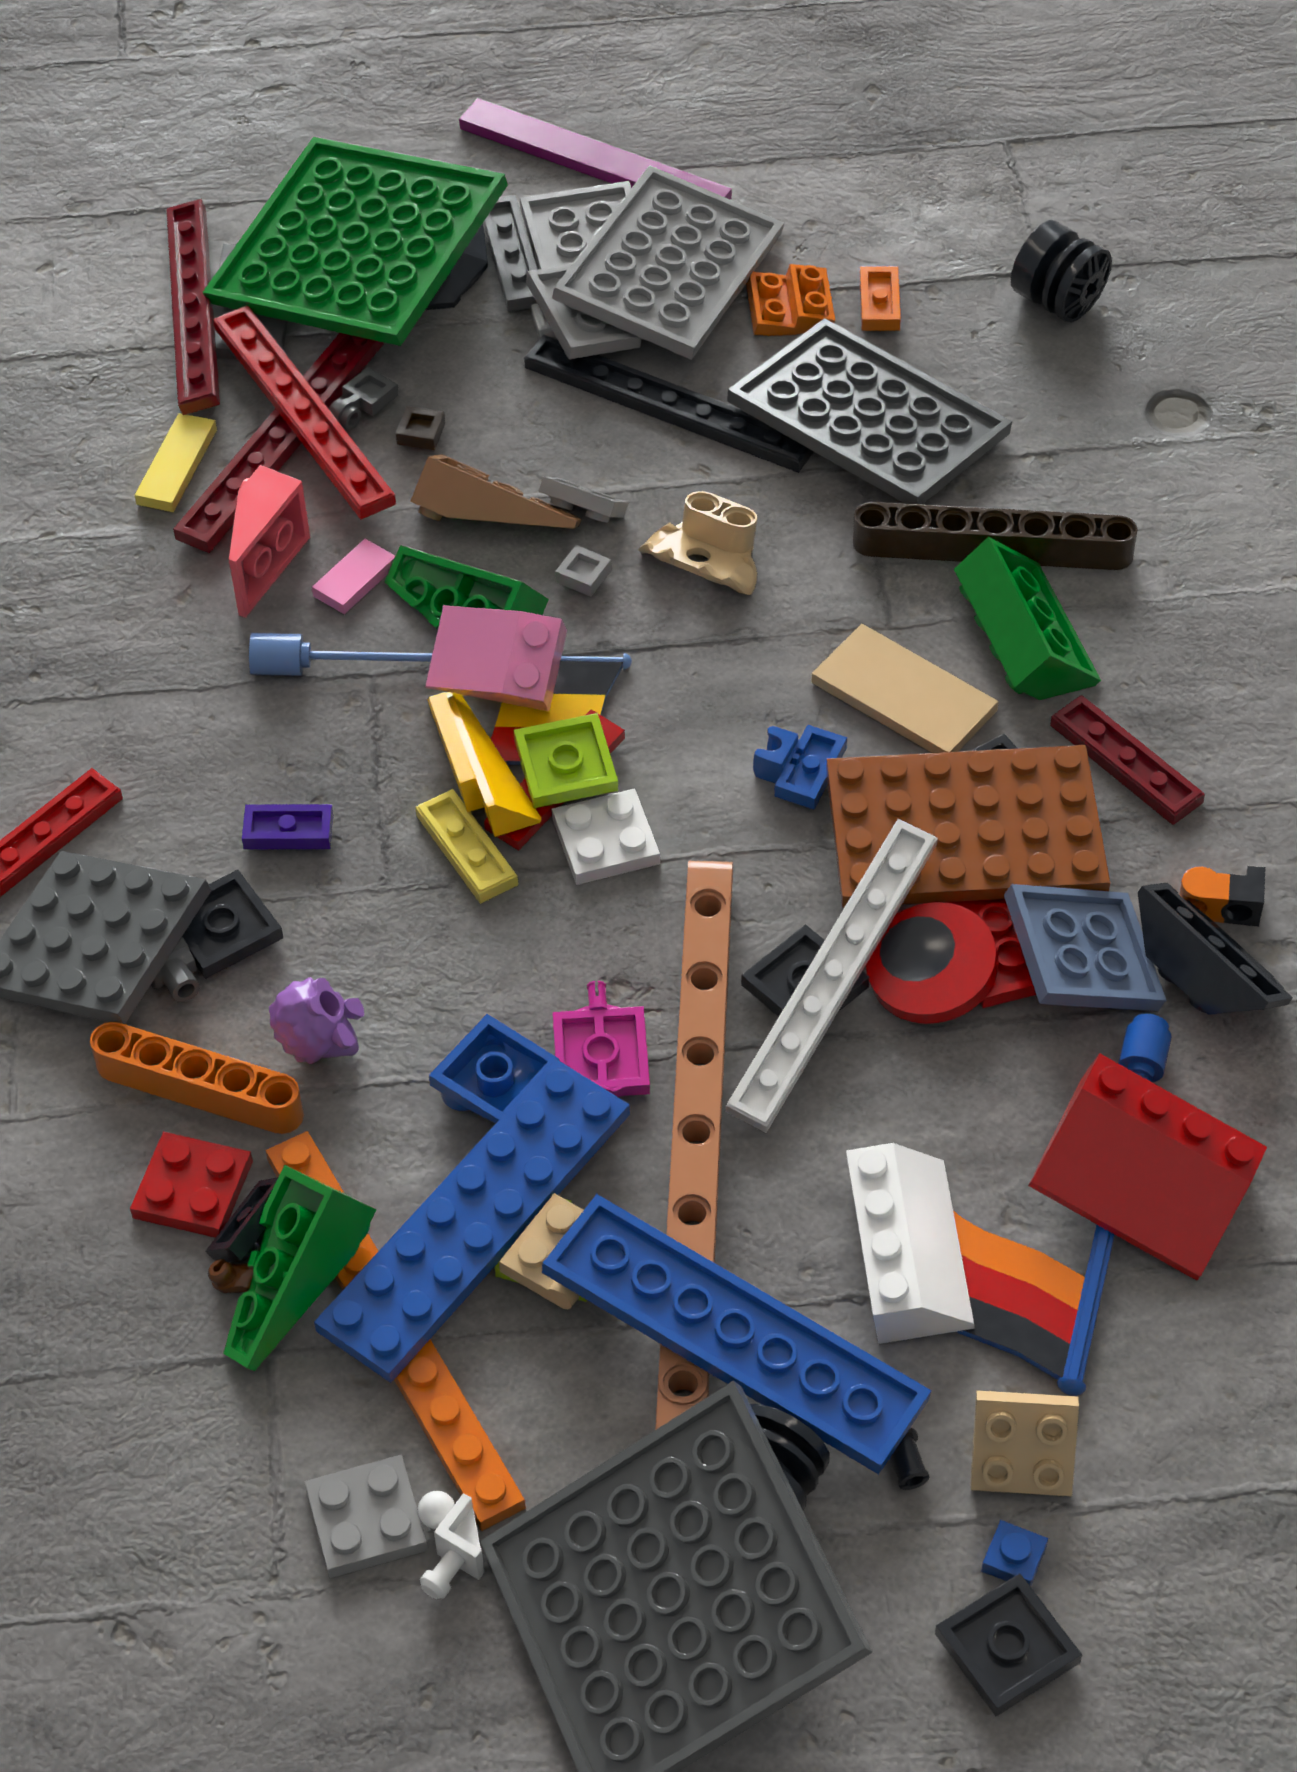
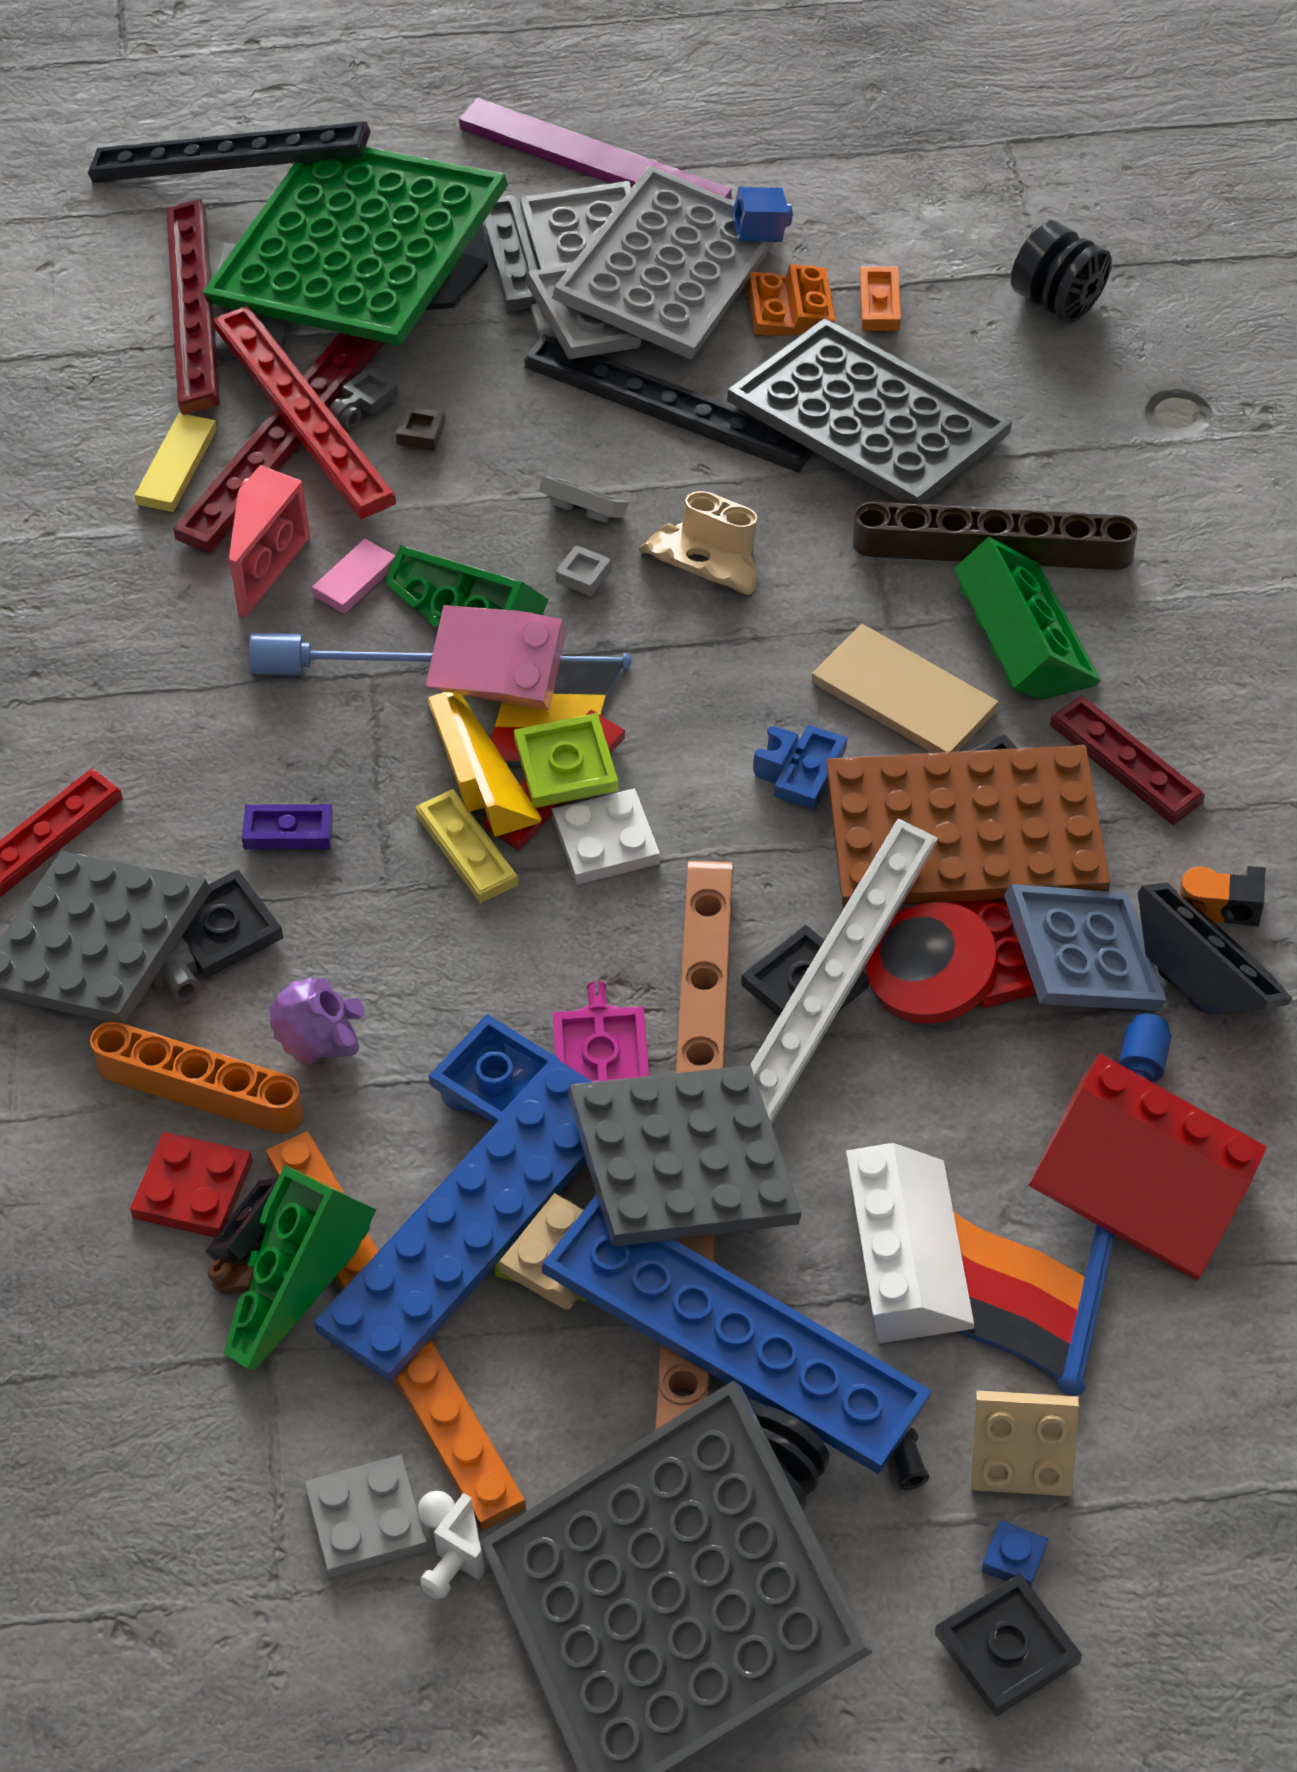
(230, 151): none -> black tile
(464, 493): medium nougat wedge -> none
(683, 1155): none -> dark grey plate
(761, 214): none -> blue brick

